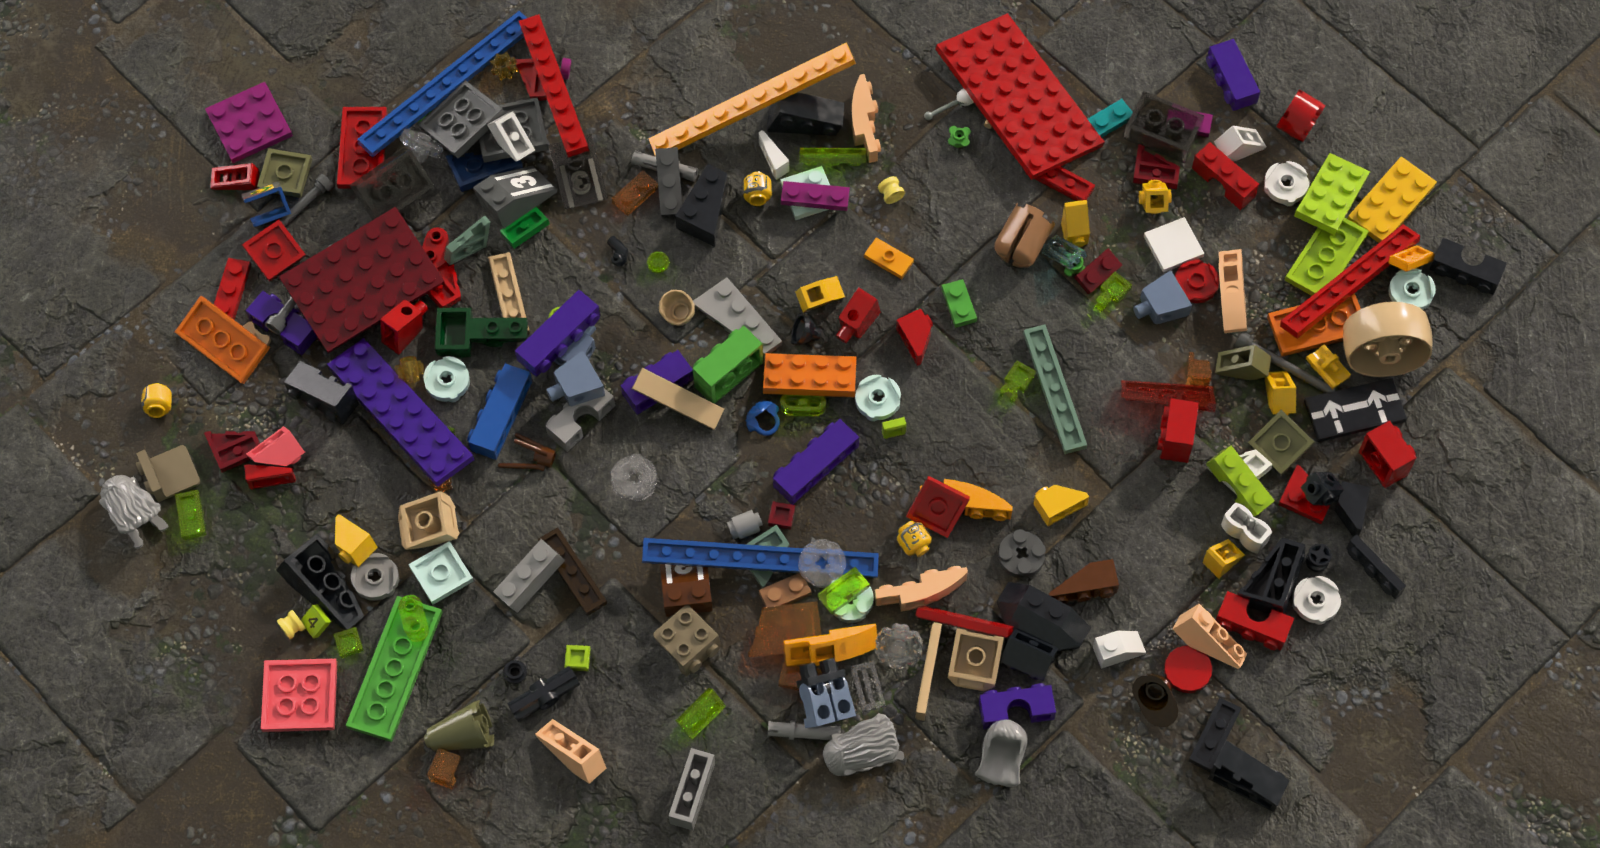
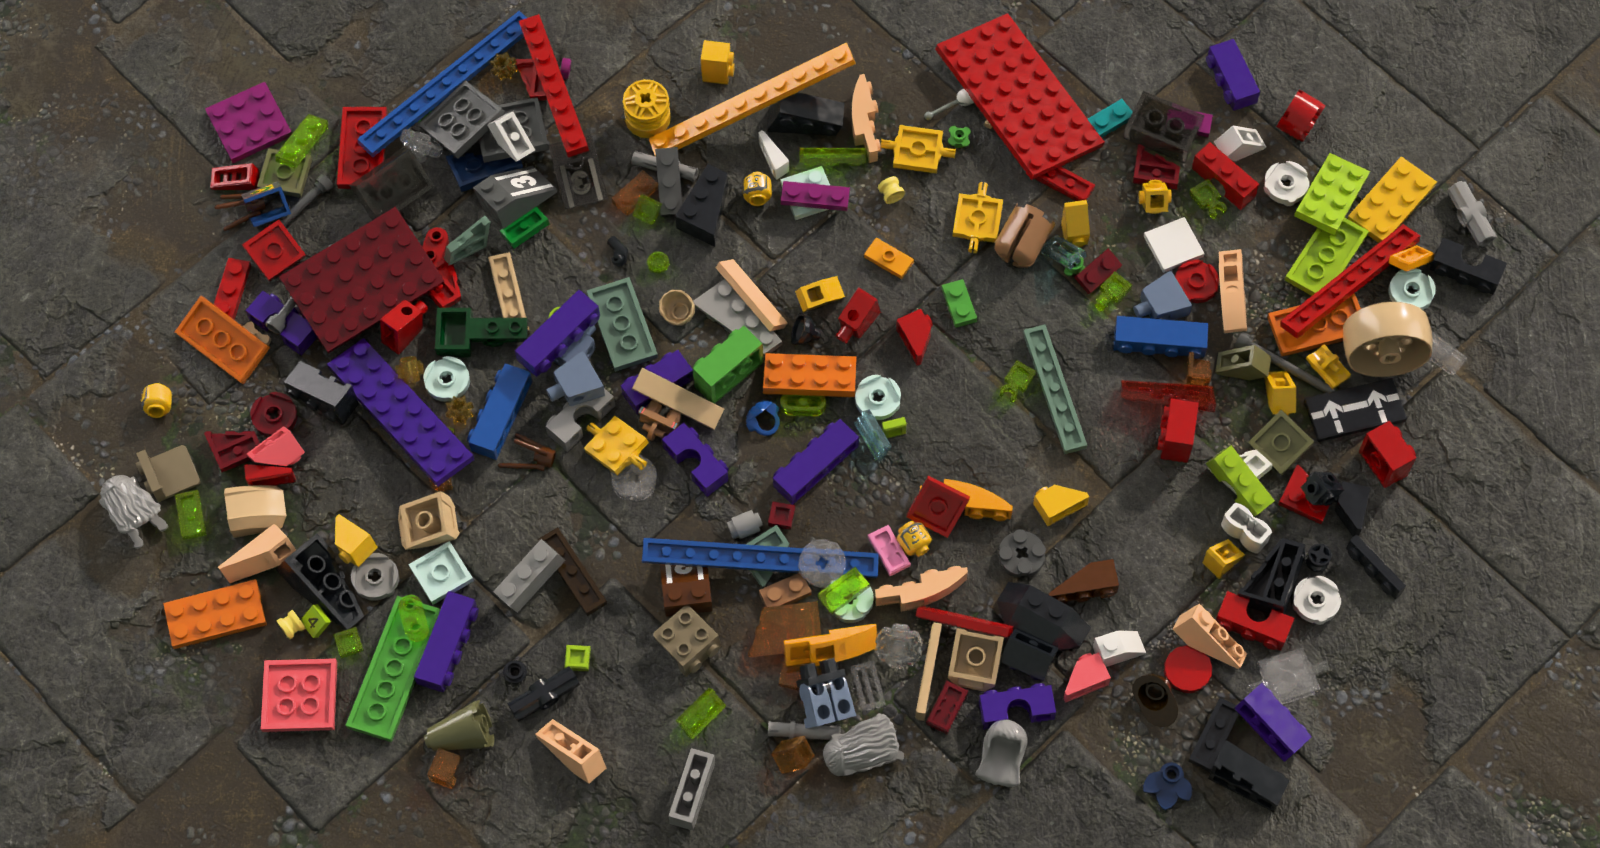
(214, 614): none -> orange plate
(254, 206): none -> reddish brown plant
(254, 509): none -> tan slope
(259, 555): none -> light nougat slope
(274, 401): none -> dark red plate
(301, 141): none -> clear neon green plate
(446, 642): none -> dark purple brick
(459, 403): none -> clear yellow gear
(616, 445): none -> yellow plate
(623, 324): none -> sand green plate
(646, 108): none -> yellow wheel
(647, 209): none -> clear neon green plate
(656, 424): none -> medium nougat hips
(684, 444): none -> dark purple arch
(717, 62): none -> yellow brick
(751, 295): none -> light nougat tile
(793, 754): none -> clear orange panel
(872, 435): none -> clear light blue tile
(889, 550): none -> bright pink plate
(918, 149): none -> yellow plate
(947, 707): none -> dark red plate
(977, 217): none -> yellow plate
(1087, 677): none -> coral slope
(1160, 336): none -> blue brick
(1168, 789): none -> dark blue plate
(1207, 196): none -> clear neon green plate
(1273, 722): none -> dark purple brick
(1290, 676): none -> clear plate
(1446, 355): none -> clear plate
(1471, 213): none -> light grey piece

